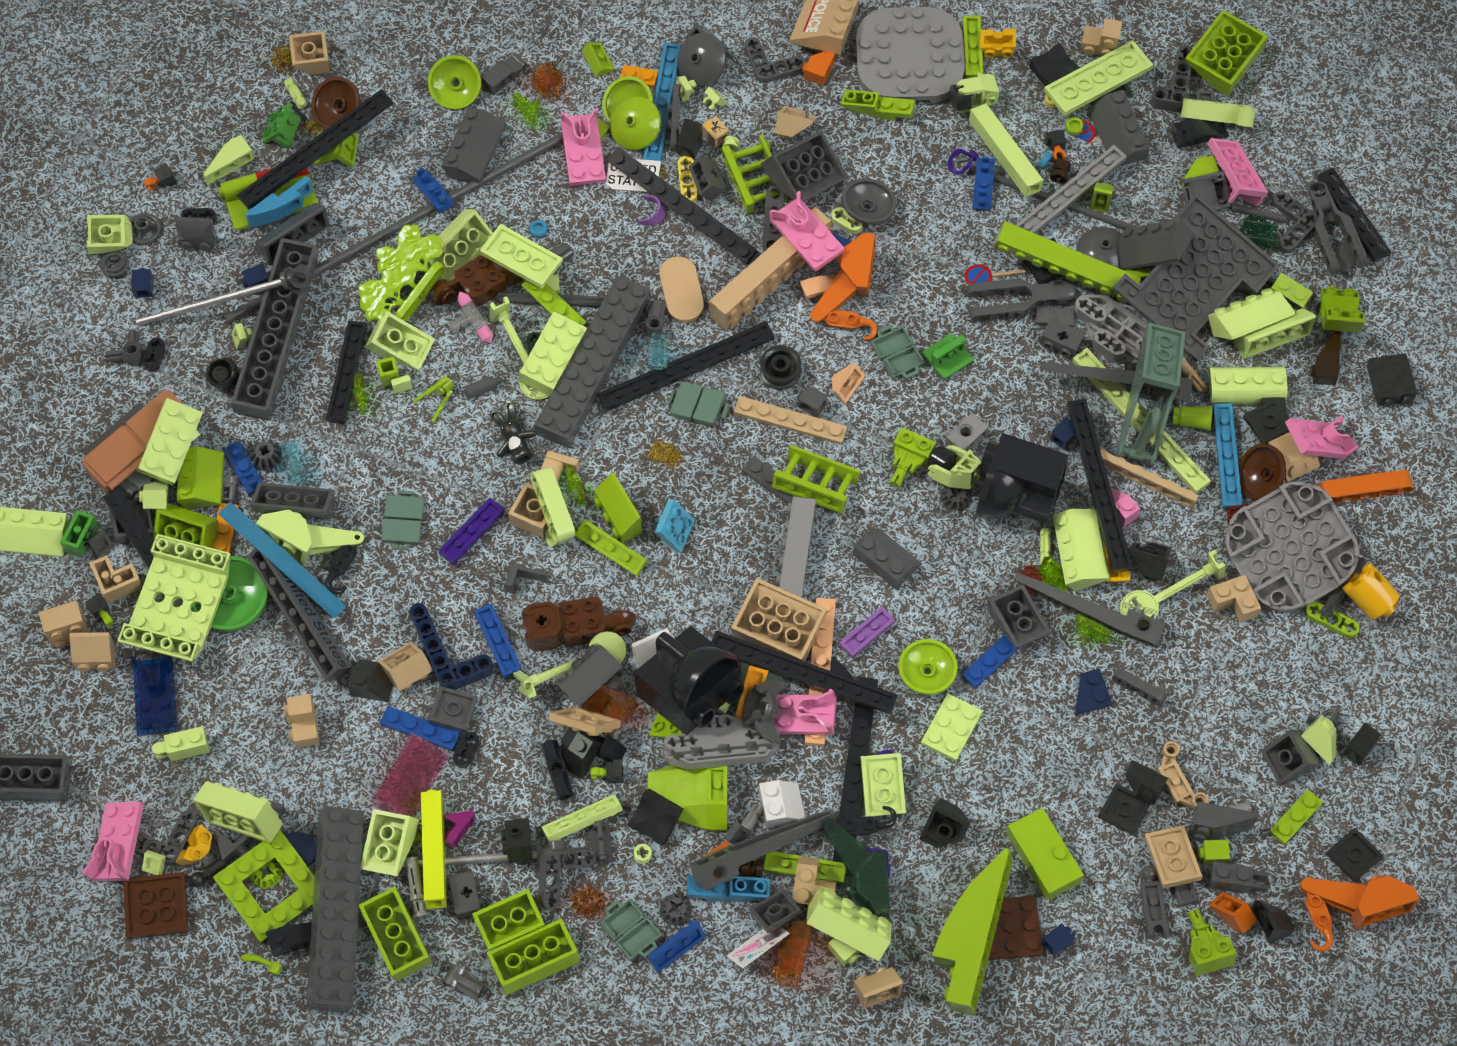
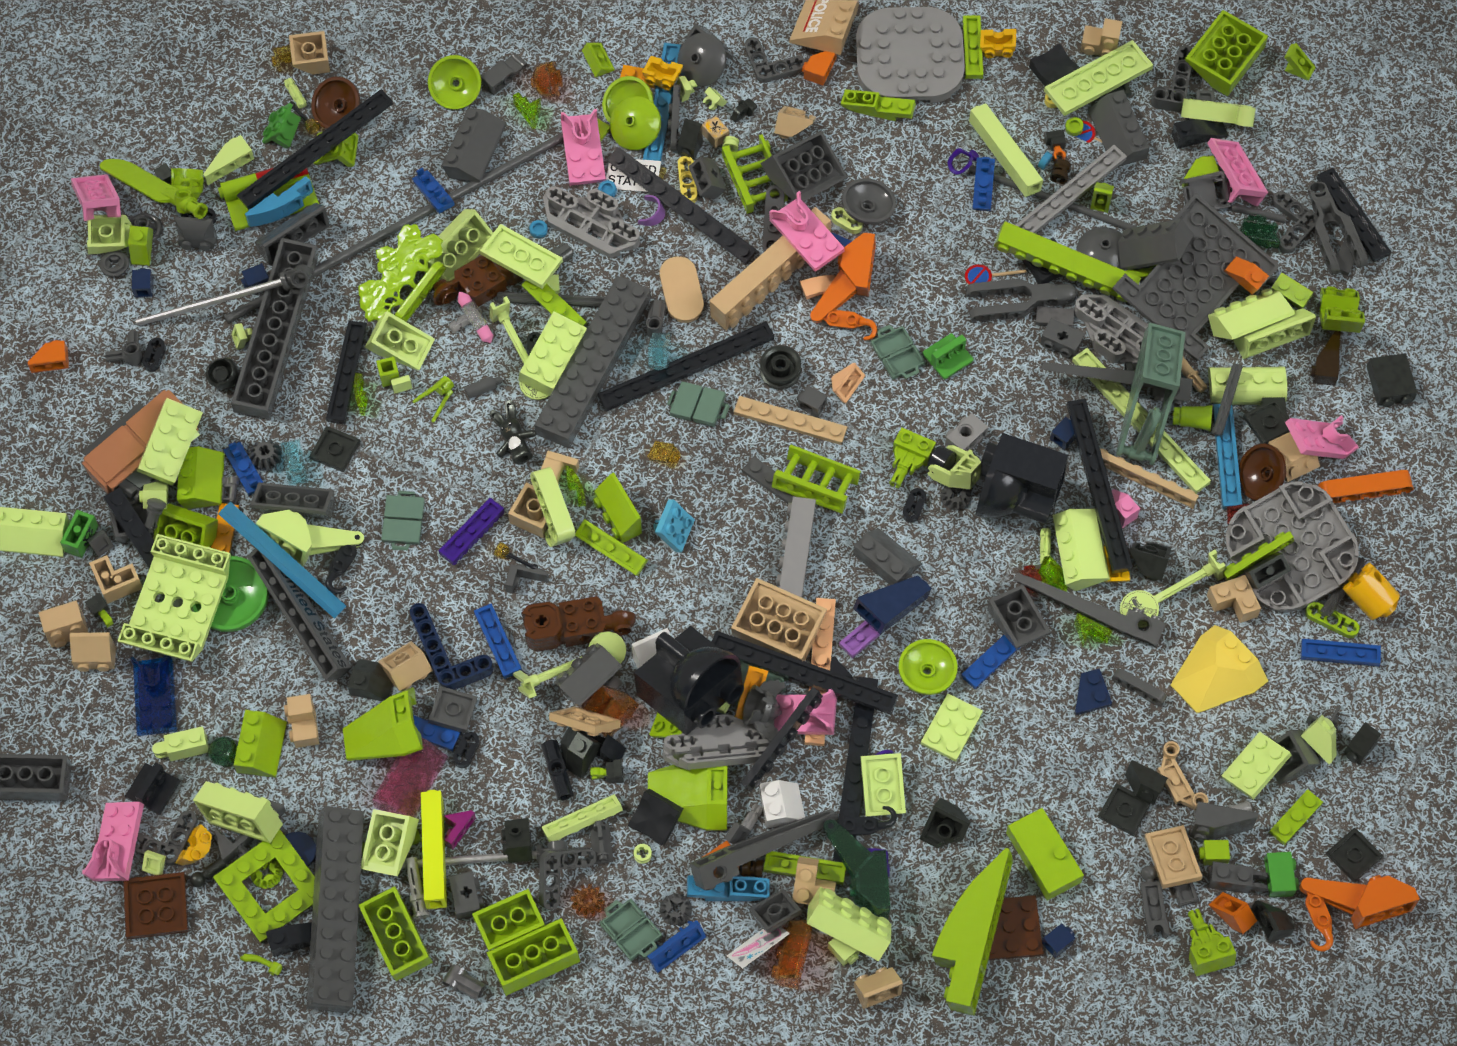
(50, 357): none -> orange slope
(96, 194): none -> bright pink plate
(140, 245): none -> lime slope
(153, 787): none -> black bracket
(154, 187): none -> lime piece
(154, 509): none -> dark grey pin
(188, 179): none -> lime helmet
(223, 751): none -> clear green hair
(260, 744): none -> lime slope
(334, 449): none -> pearl dark grey tile
(384, 730): none -> lime wedge
(502, 551): none -> hinge
(593, 212): none -> light grey connector
(608, 187): none -> dark azure tile
(661, 73): none -> yellow cylinder
(744, 107): none -> pearl dark grey piece
(786, 734): none -> black plate
(891, 603): none -> dark blue slope
(918, 506): none -> black beam
(984, 88): yellowish green piece -> none
(1218, 671): none -> light yellow wedge
(1227, 399): none -> dark grey axle
(1246, 274): none -> orange slope
(1256, 765): none -> yellowish green plate
(1264, 551): none -> lime plate
(1267, 570): none -> pearl dark grey brick
(1281, 876): none -> bright green brick
(1298, 62): none -> lime slope
(1340, 652): none -> blue plate

